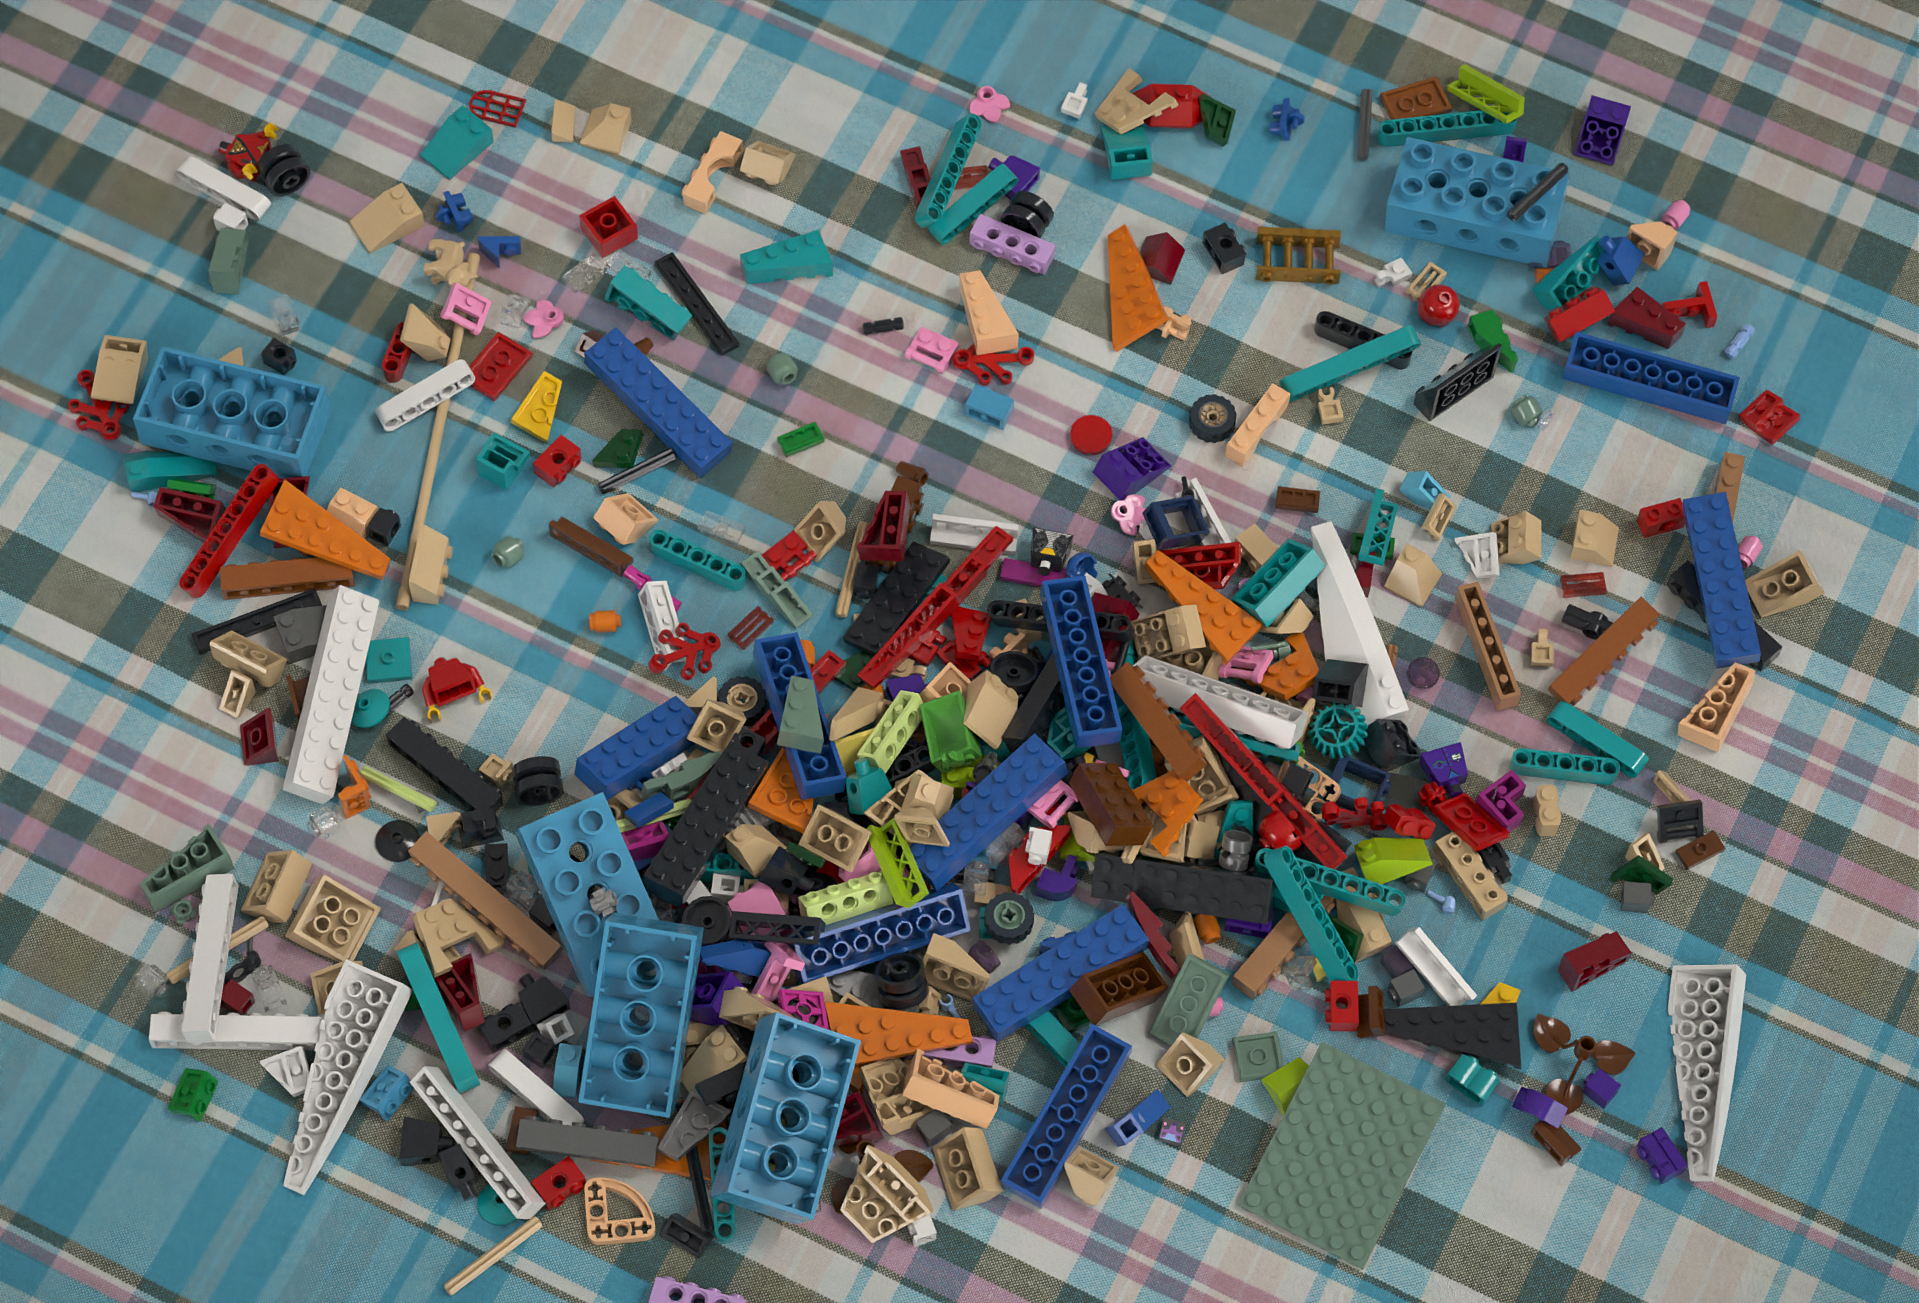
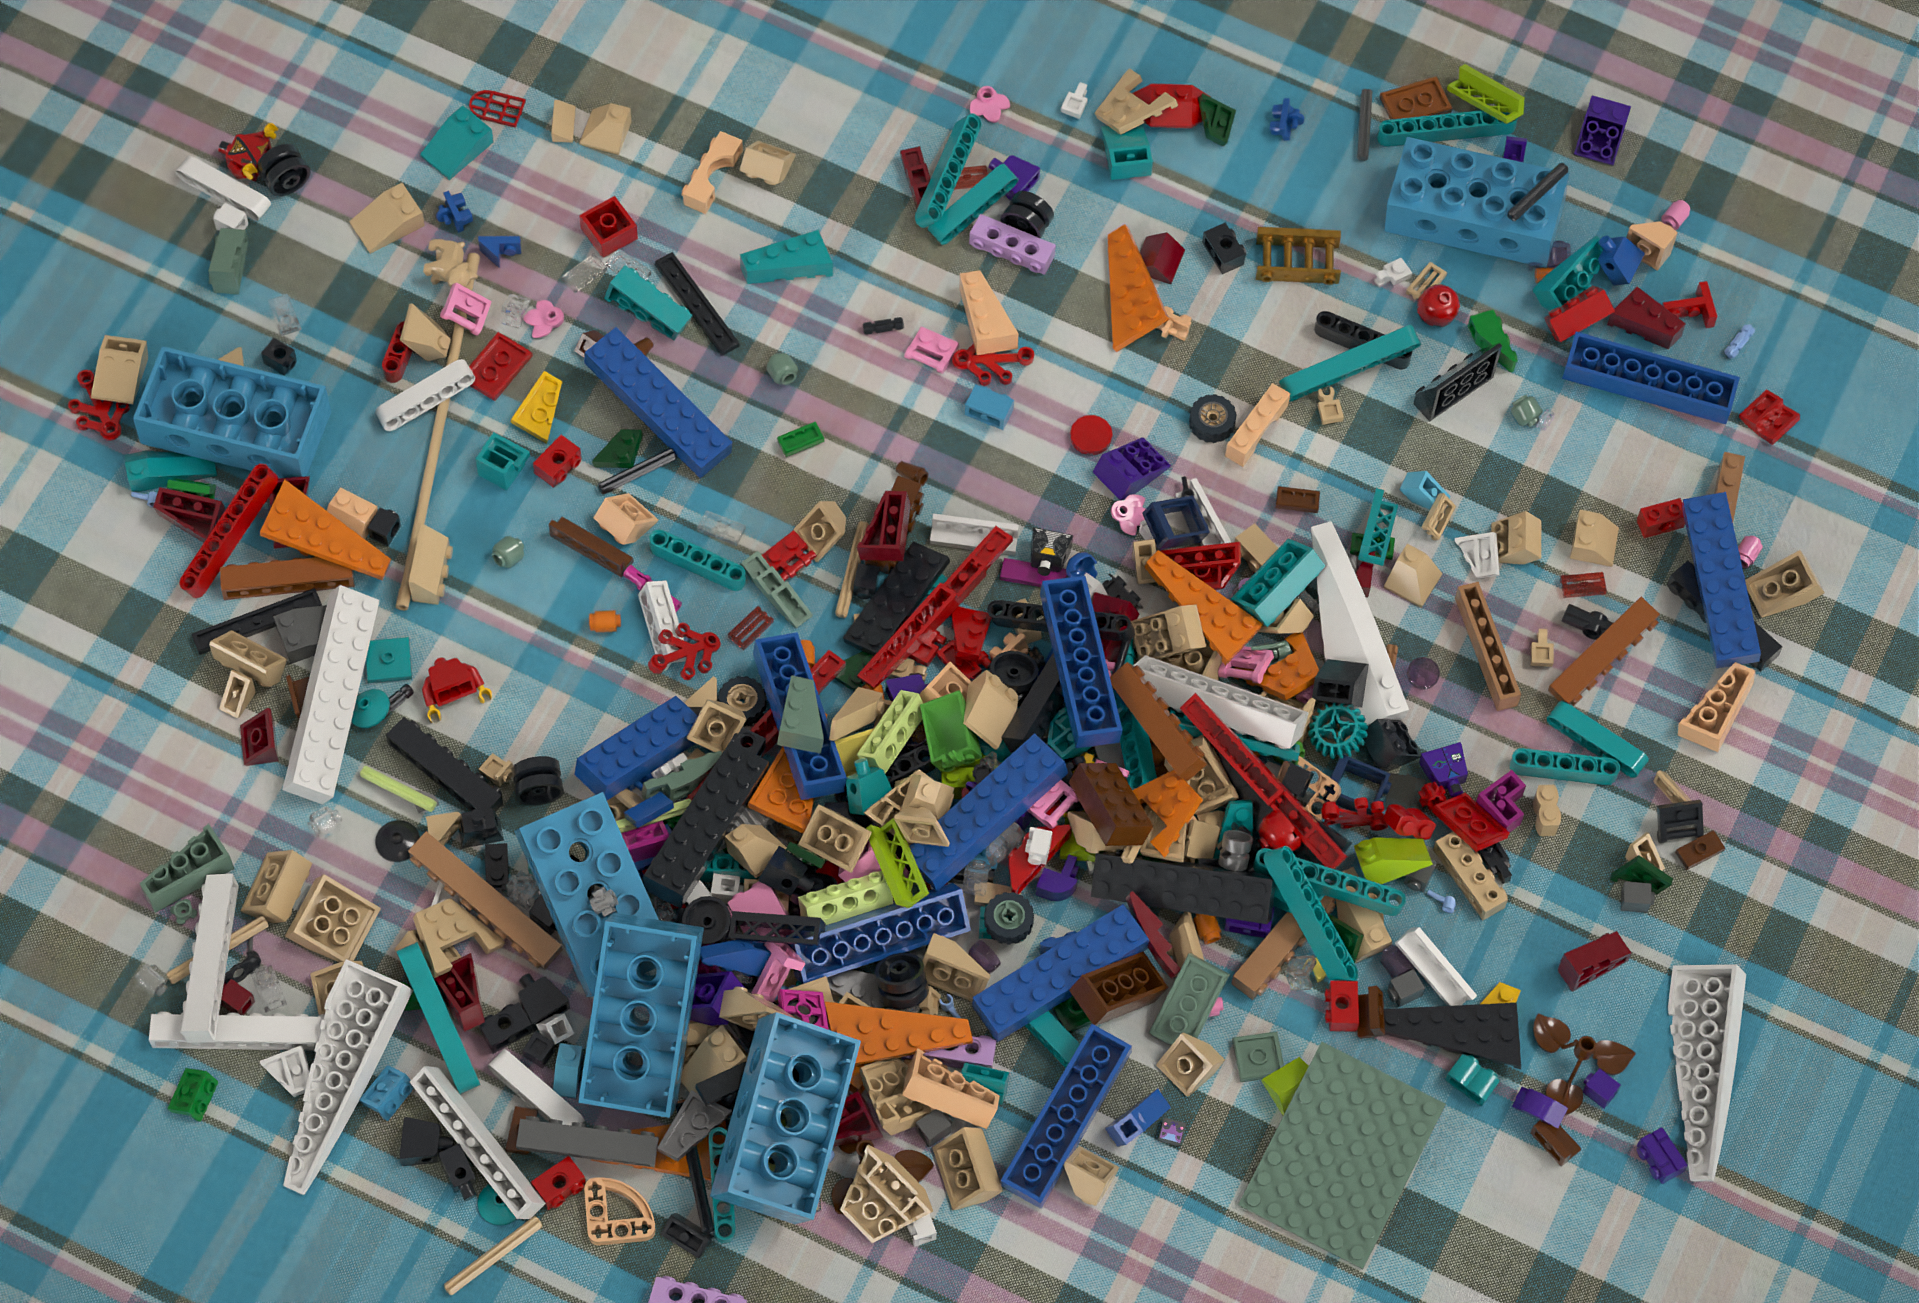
(354, 798): orange bracket -> none

